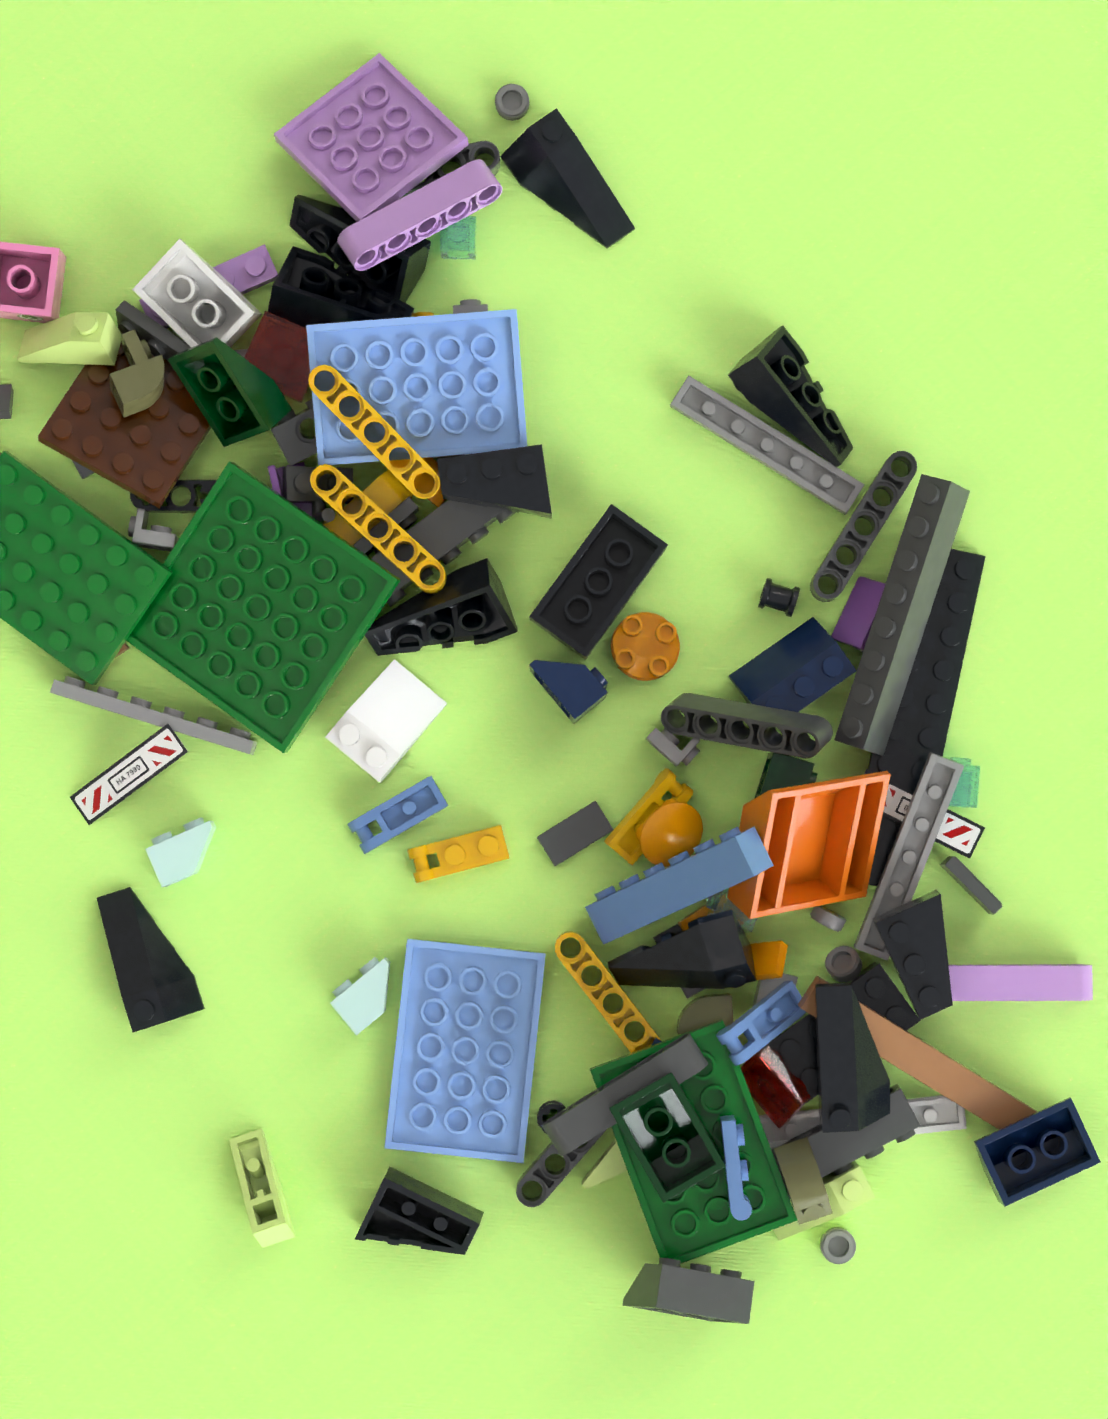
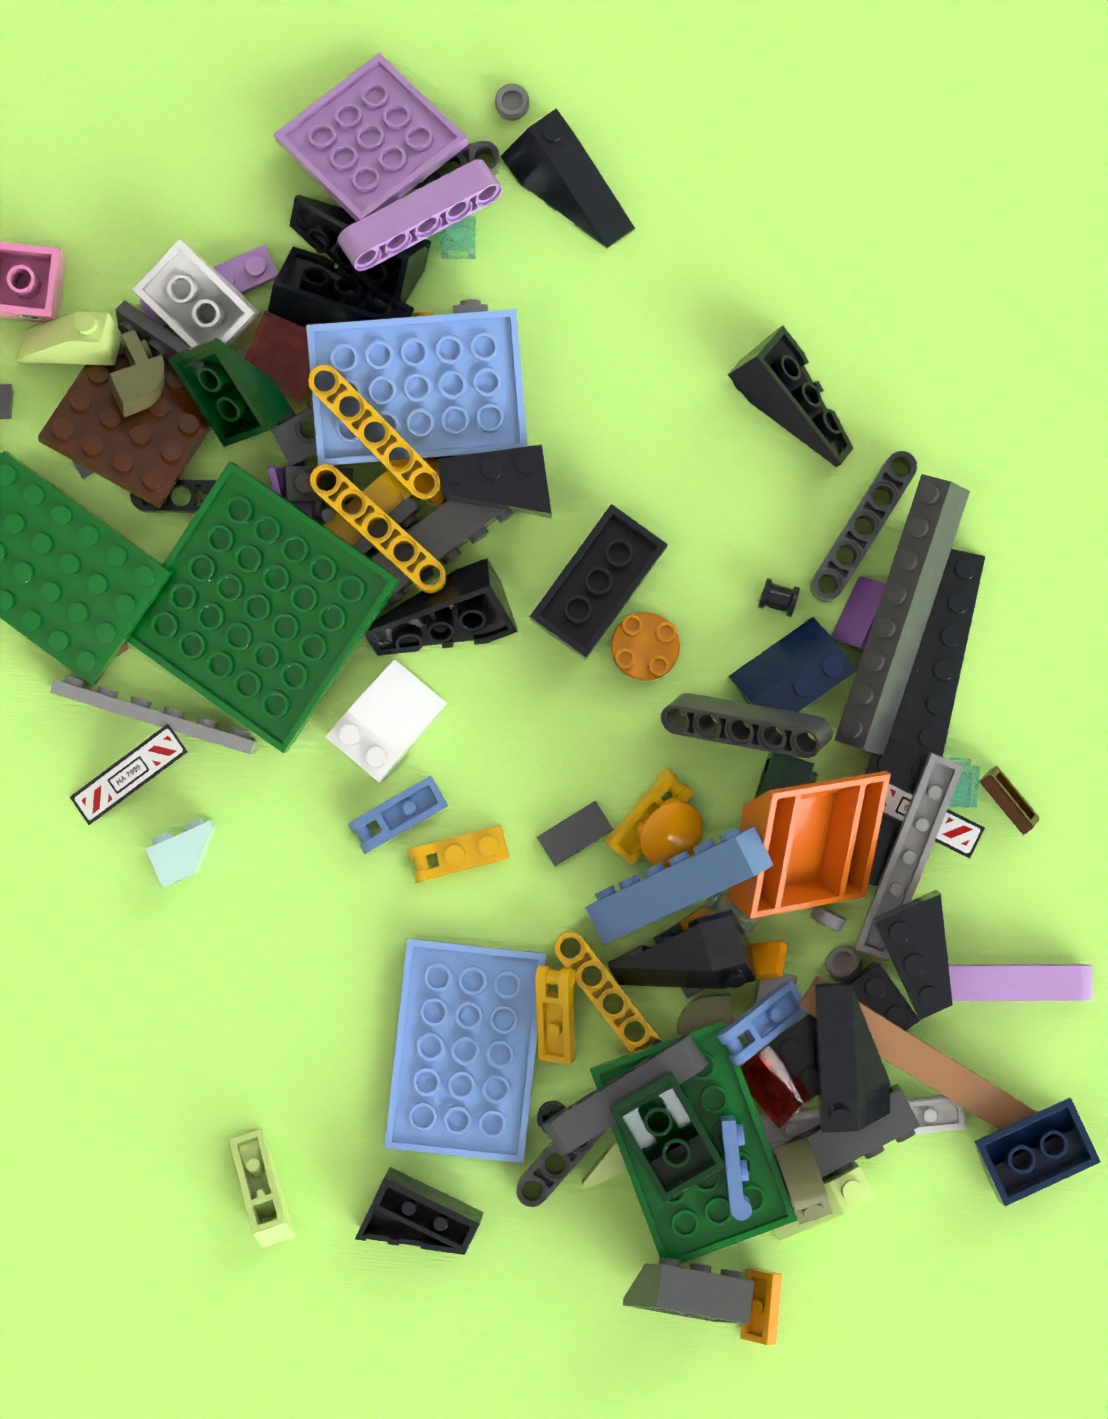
(148, 969): black wedge -> none
(157, 538): light grey bracket -> none
(366, 998): light aqua slope -> none
(555, 1015): none -> yellow plate
(571, 686): dark blue slope -> none
(667, 744): light grey bracket -> none
(764, 1307): none -> light orange plate
(767, 445): light grey plate -> none
(837, 1245): light grey tile -> none
(971, 884): dark grey tile -> none
(1009, 800): none -> reddish brown tile

